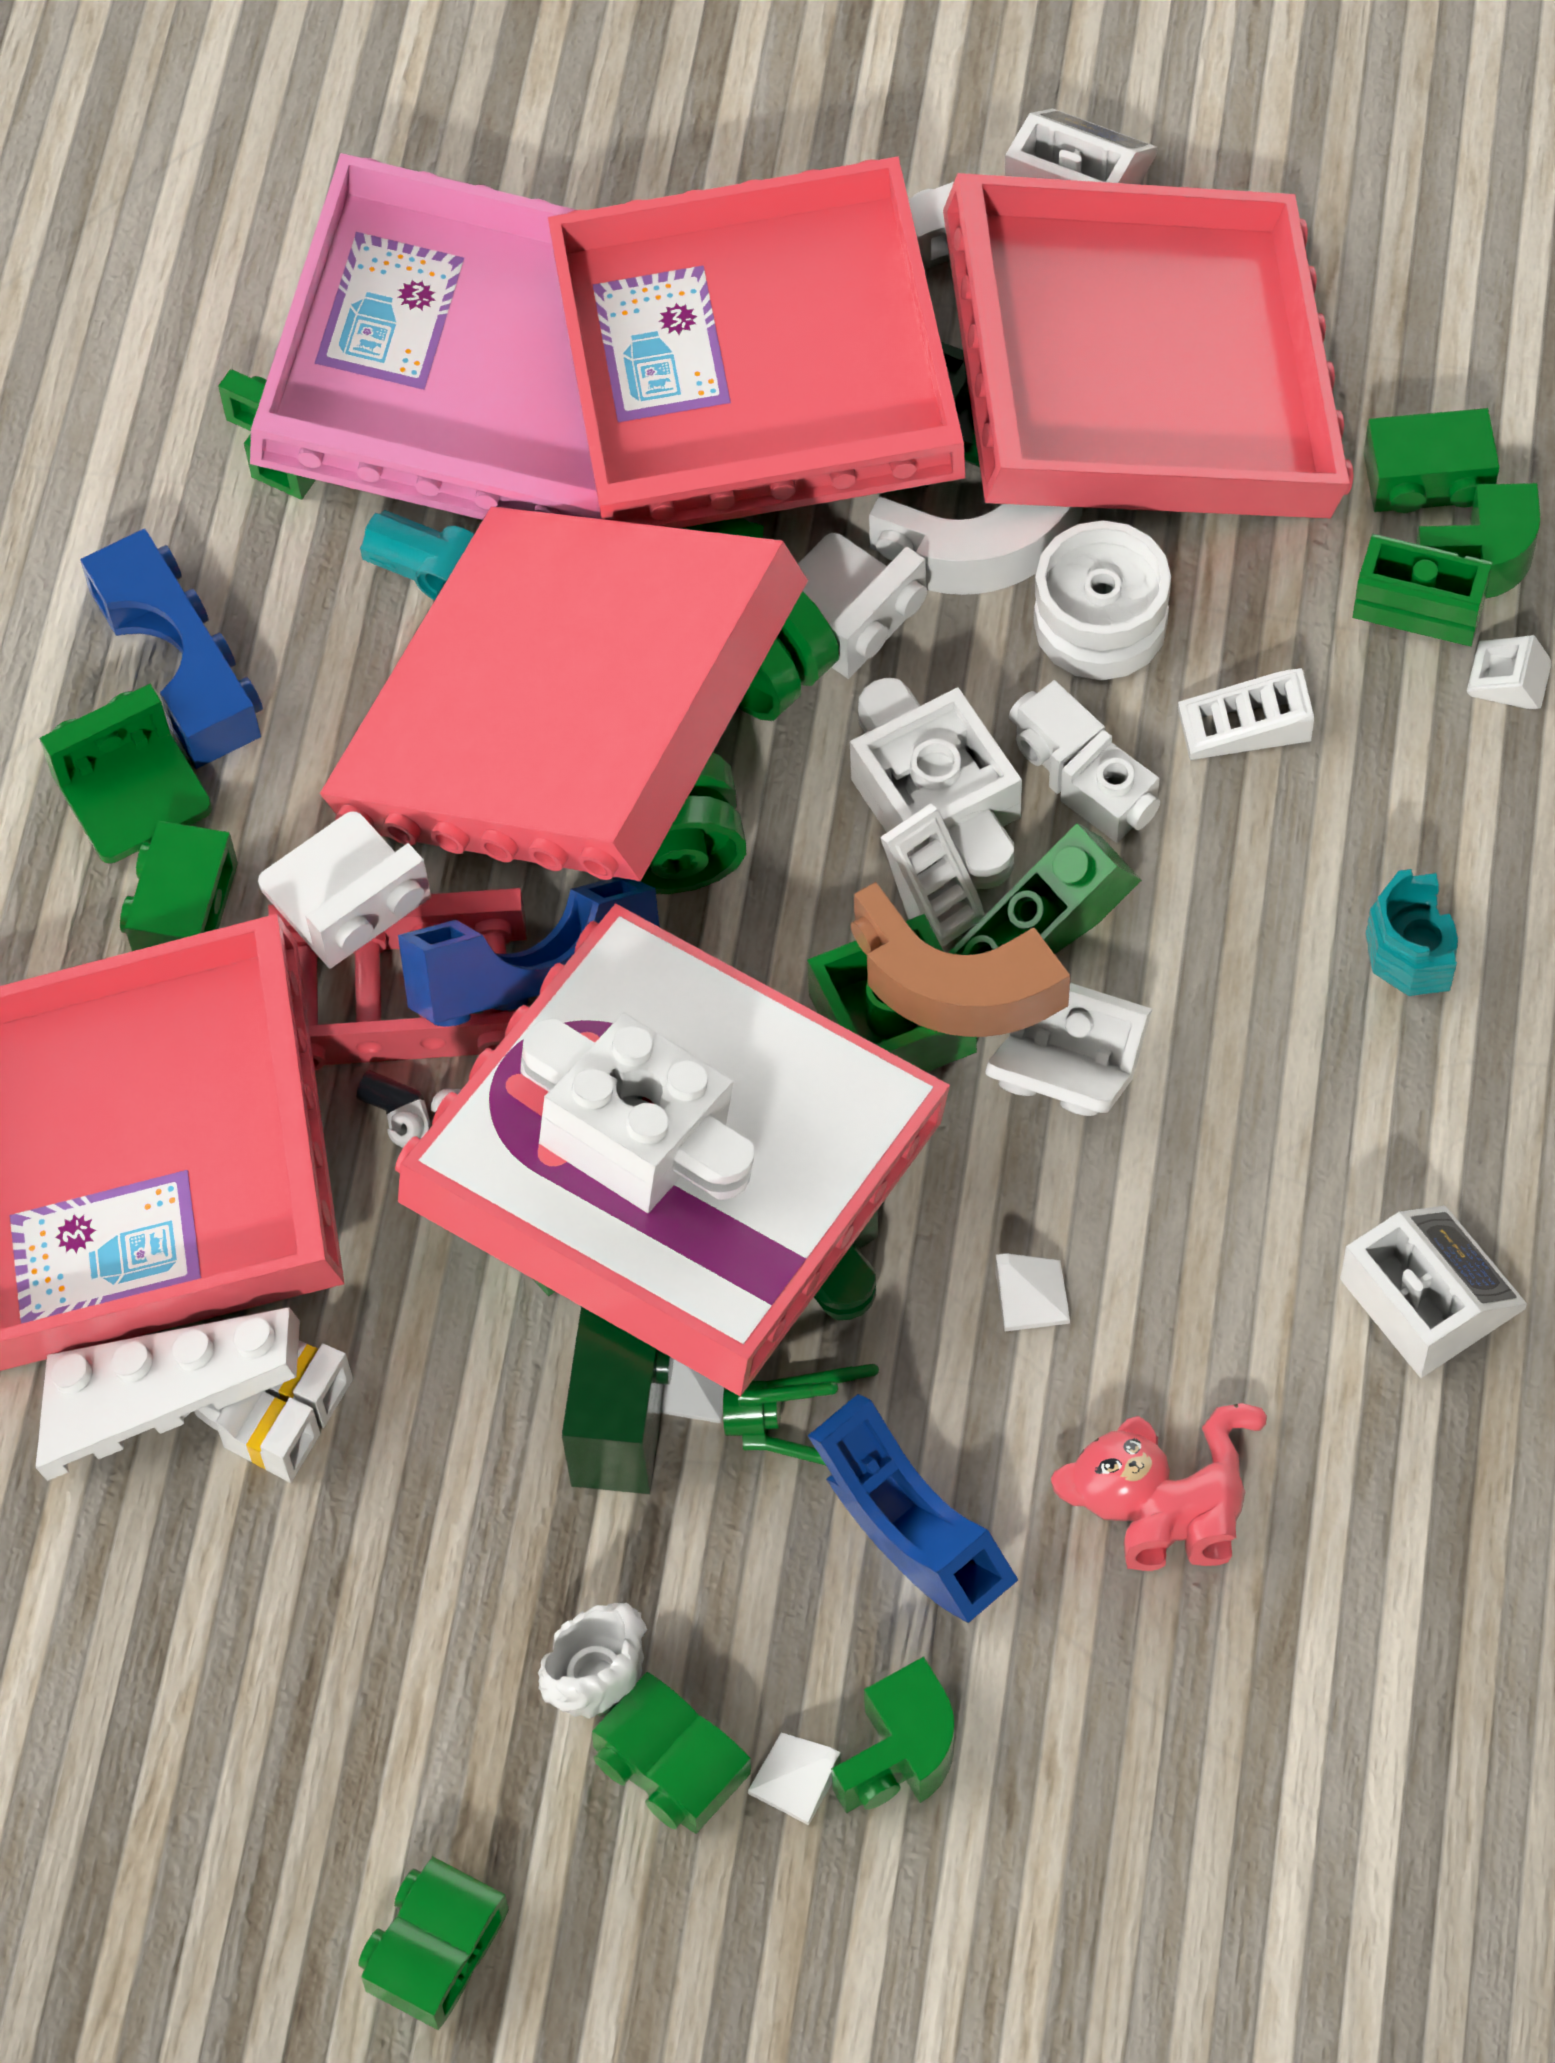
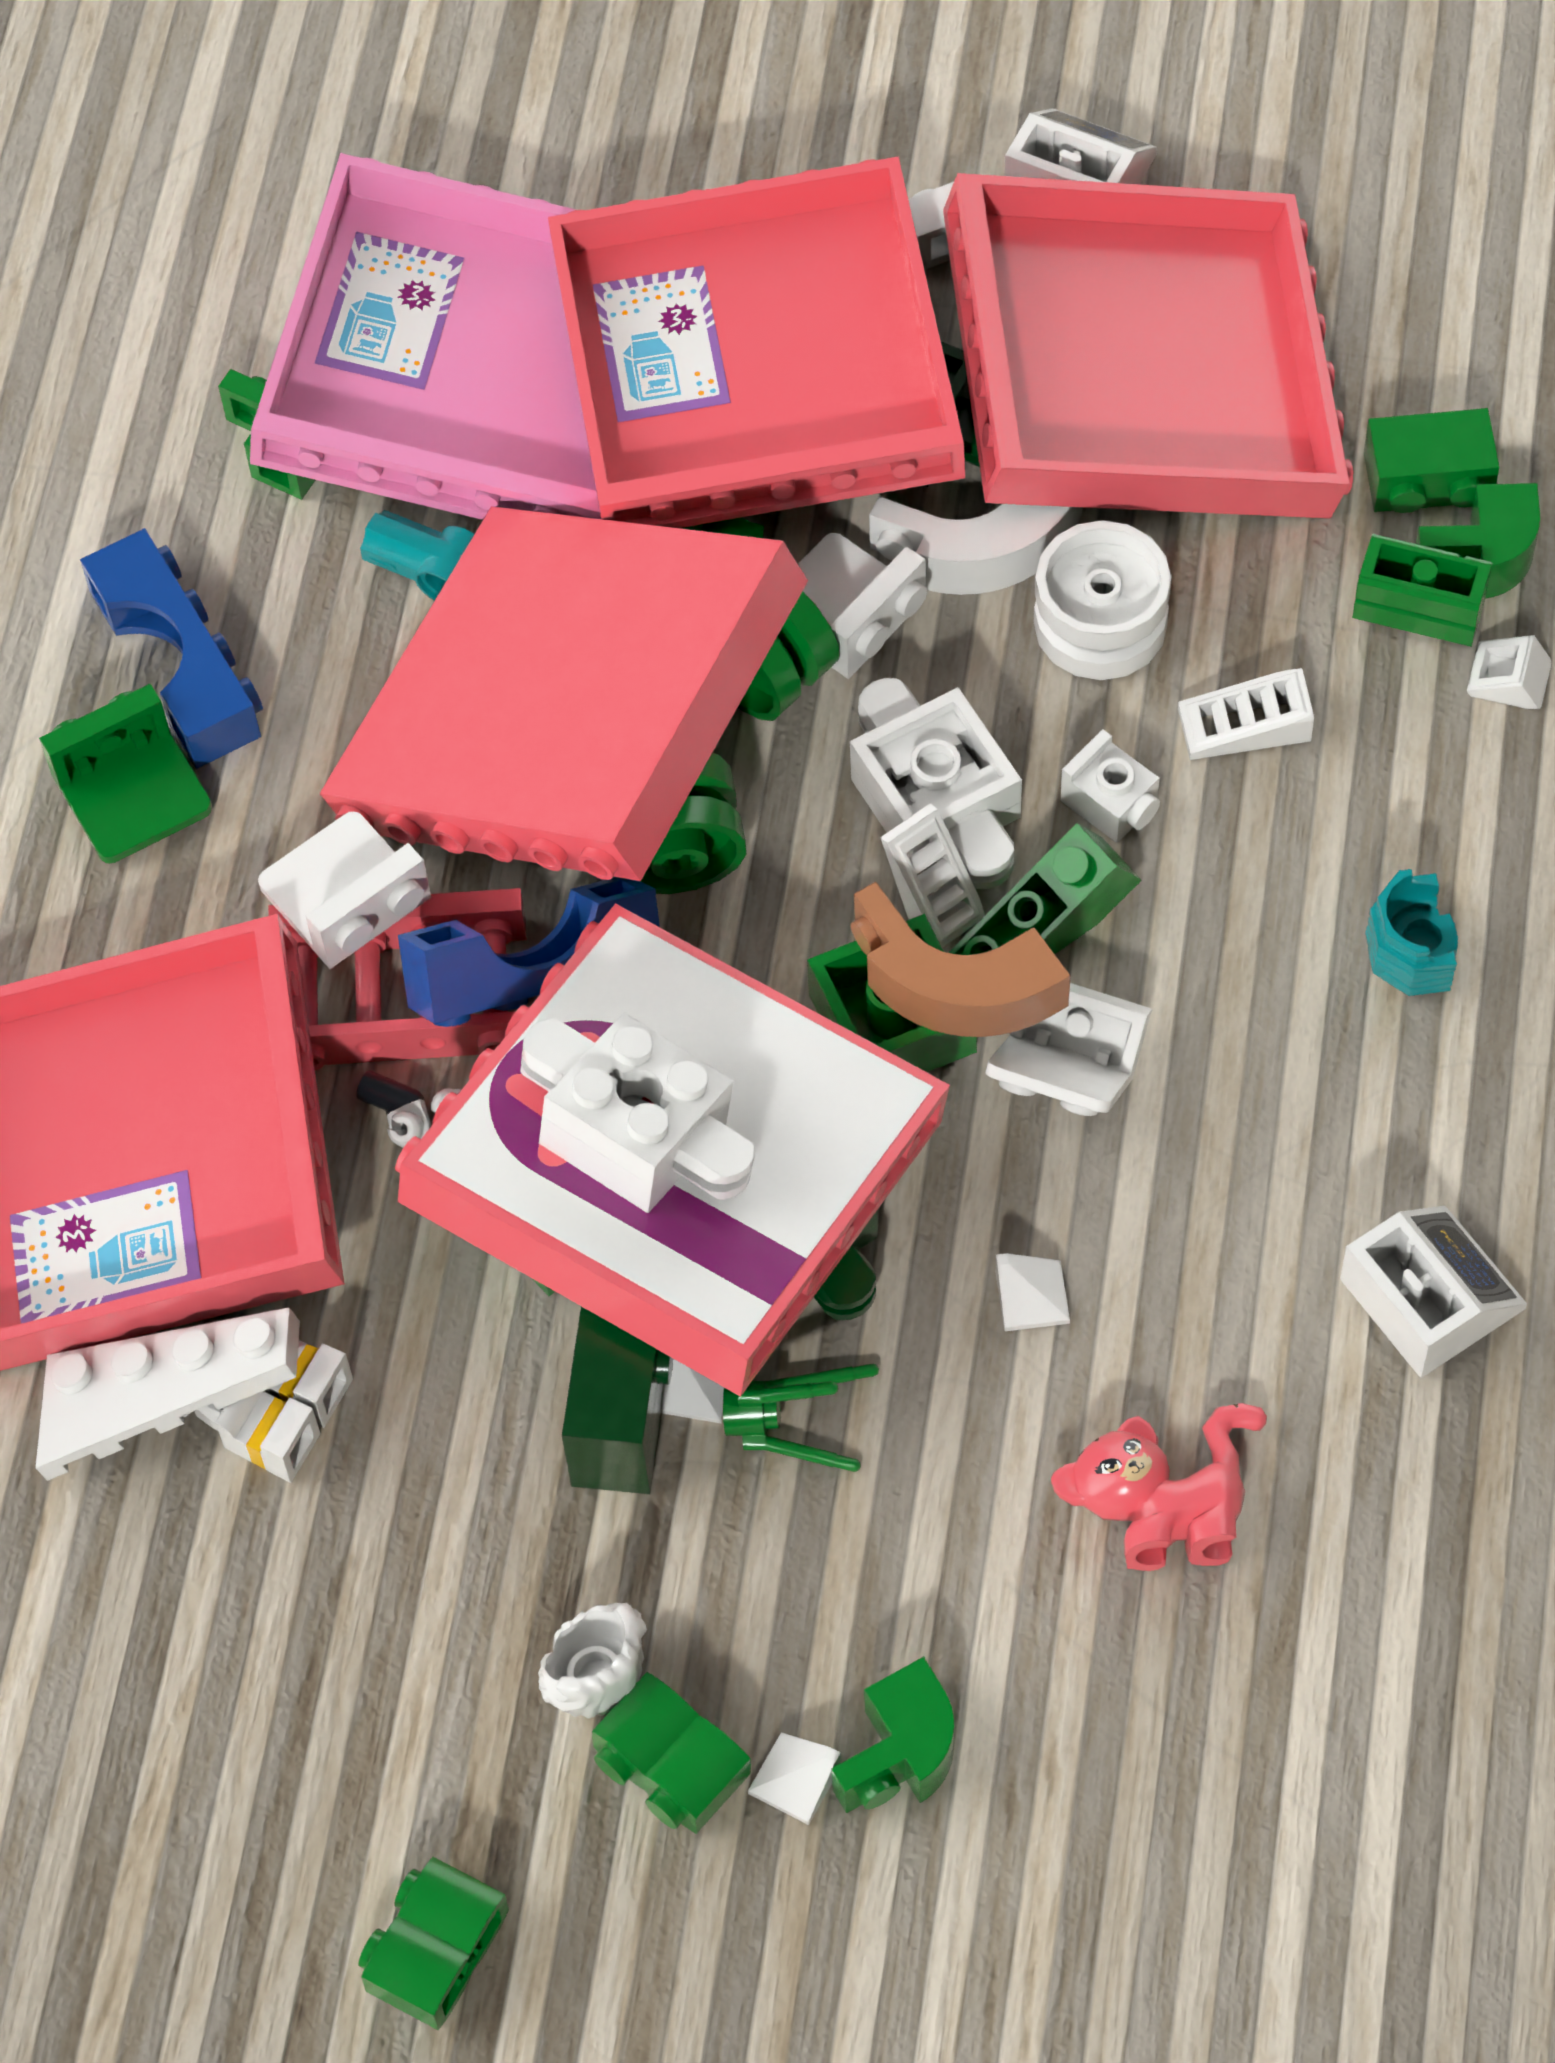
(180, 885): green brick -> none
(902, 1515): blue arch -> none
(1052, 729): white brick -> none

